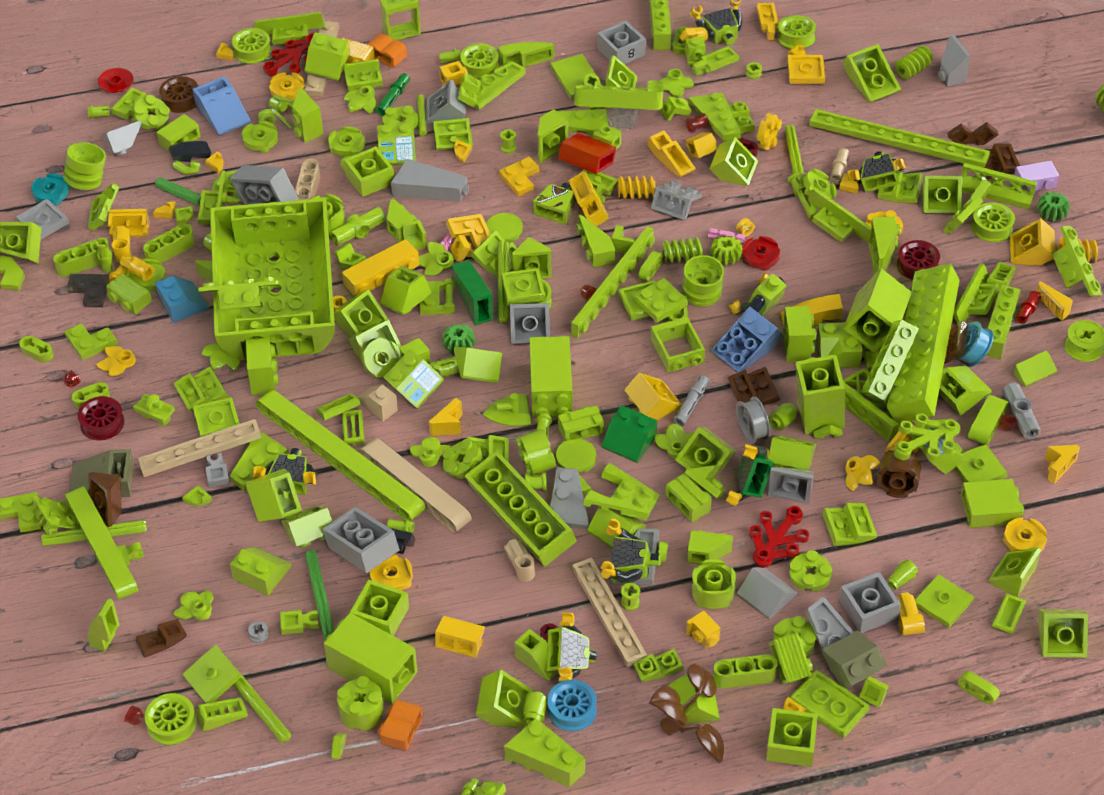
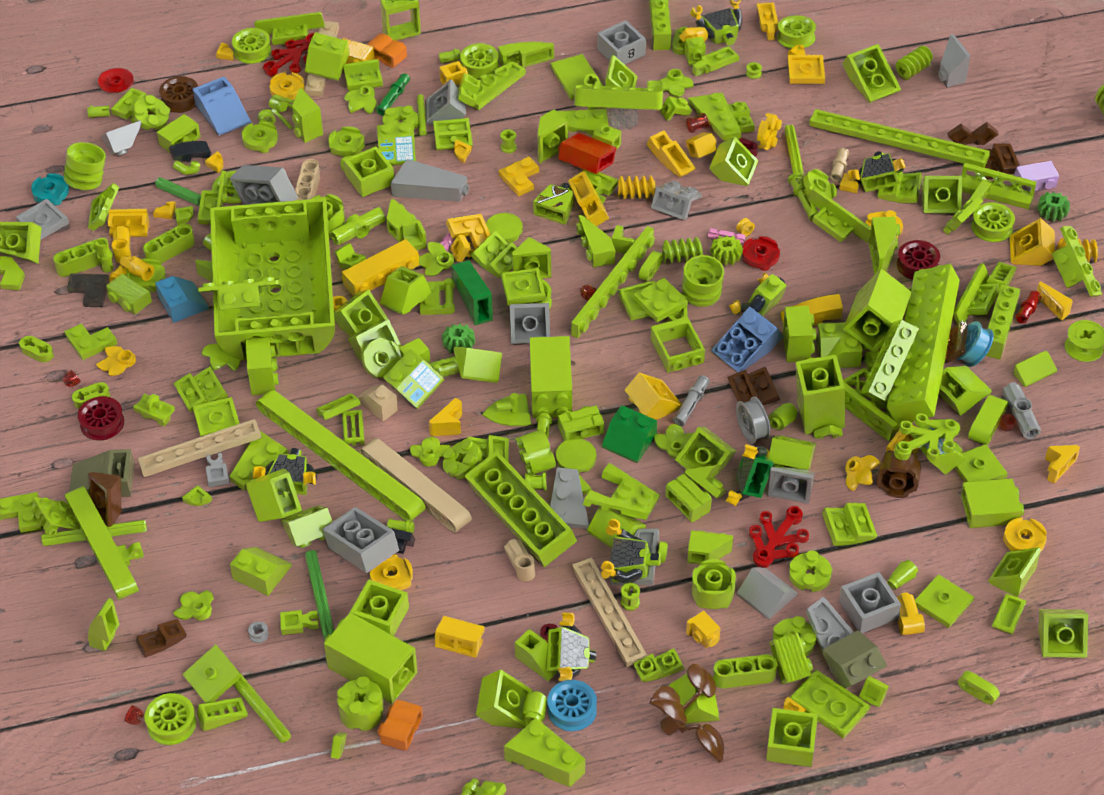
(503, 266): lime axle -> none

